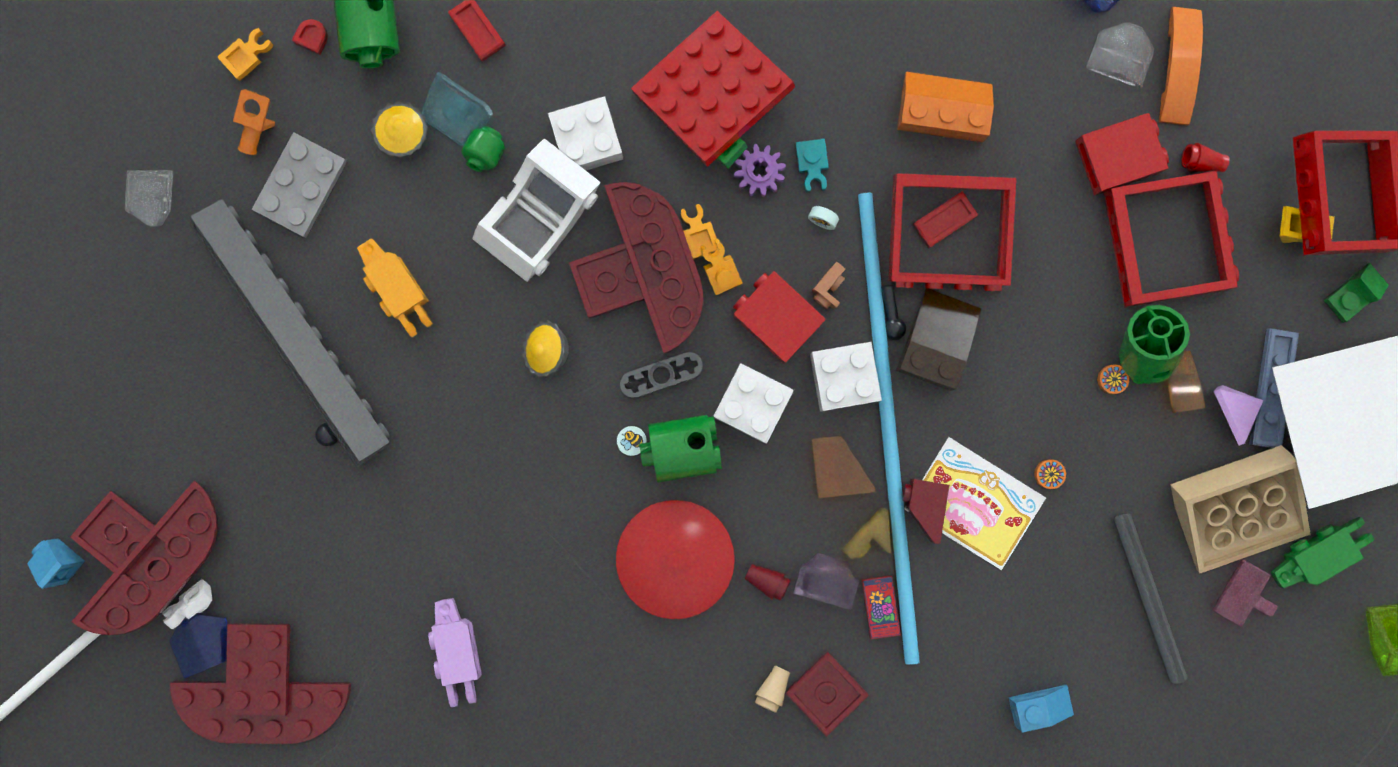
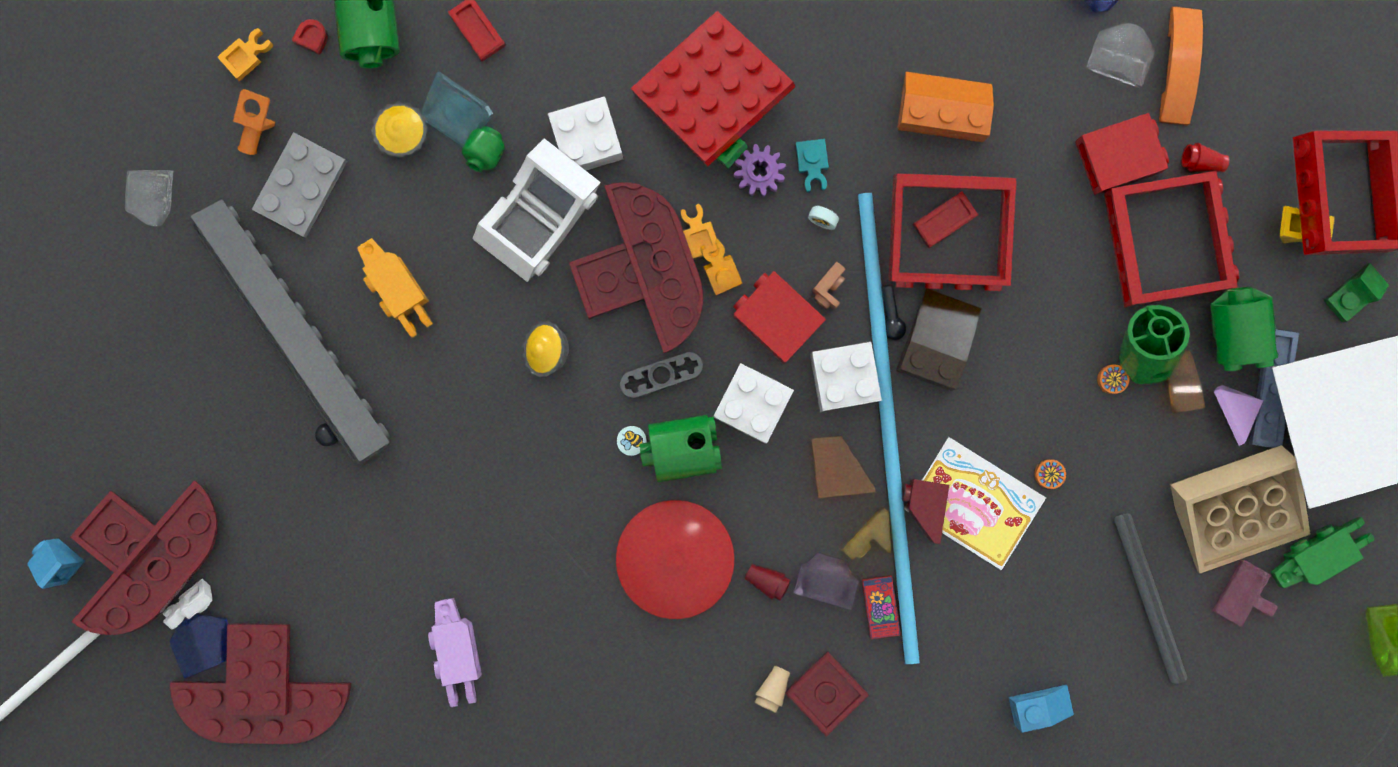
(1244, 328): none -> green cylinder

